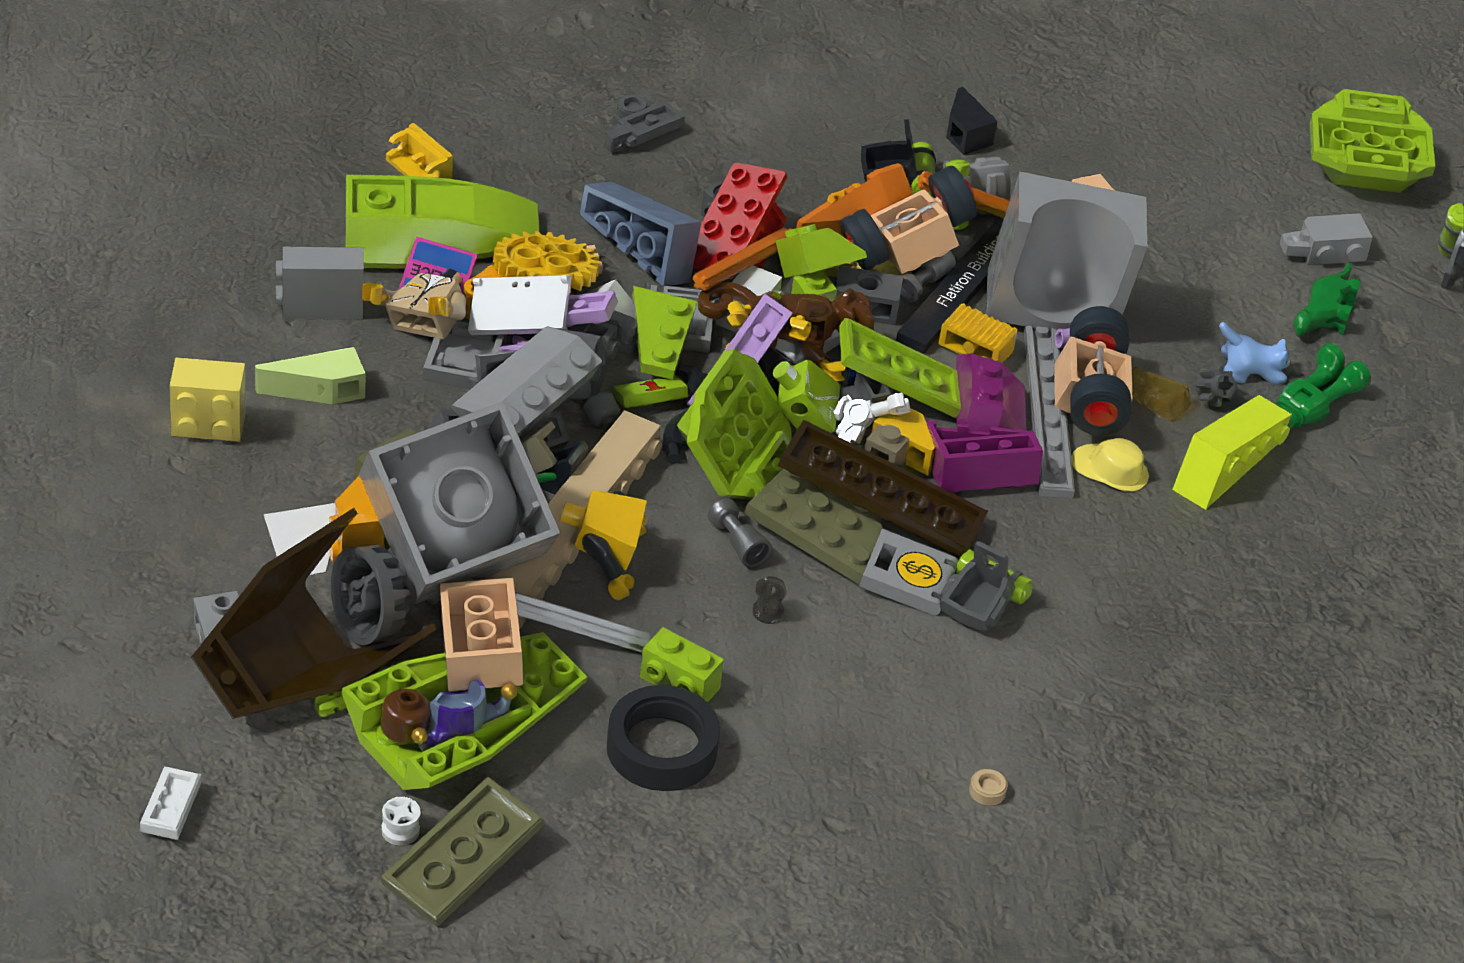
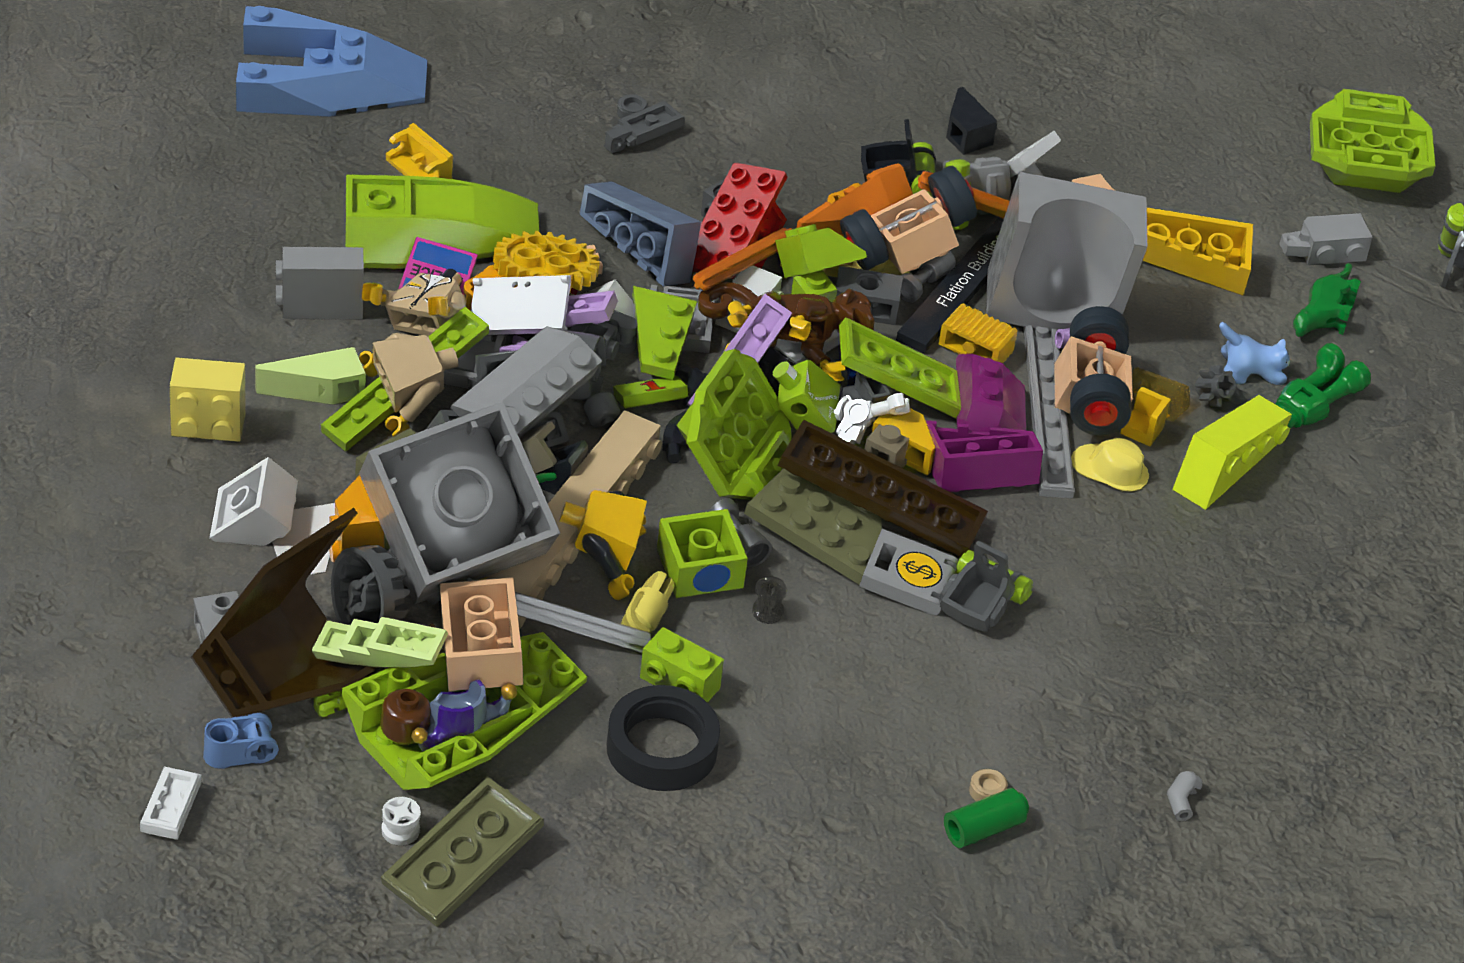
(237, 740): none -> medium blue piece
(255, 506): none -> white slope
(339, 69): none -> medium blue wedge
(373, 404): none -> lime plate
(380, 644): none -> yellowish green slope
(409, 374): none -> tan torso
(649, 603): none -> light yellow arm
(702, 553): none -> lime brick
(986, 817): none -> green brick
(1026, 159): none -> white tile
(1147, 417): none -> yellow panel
(1180, 790): none -> light grey arm
(1200, 247): none -> yellow wedge

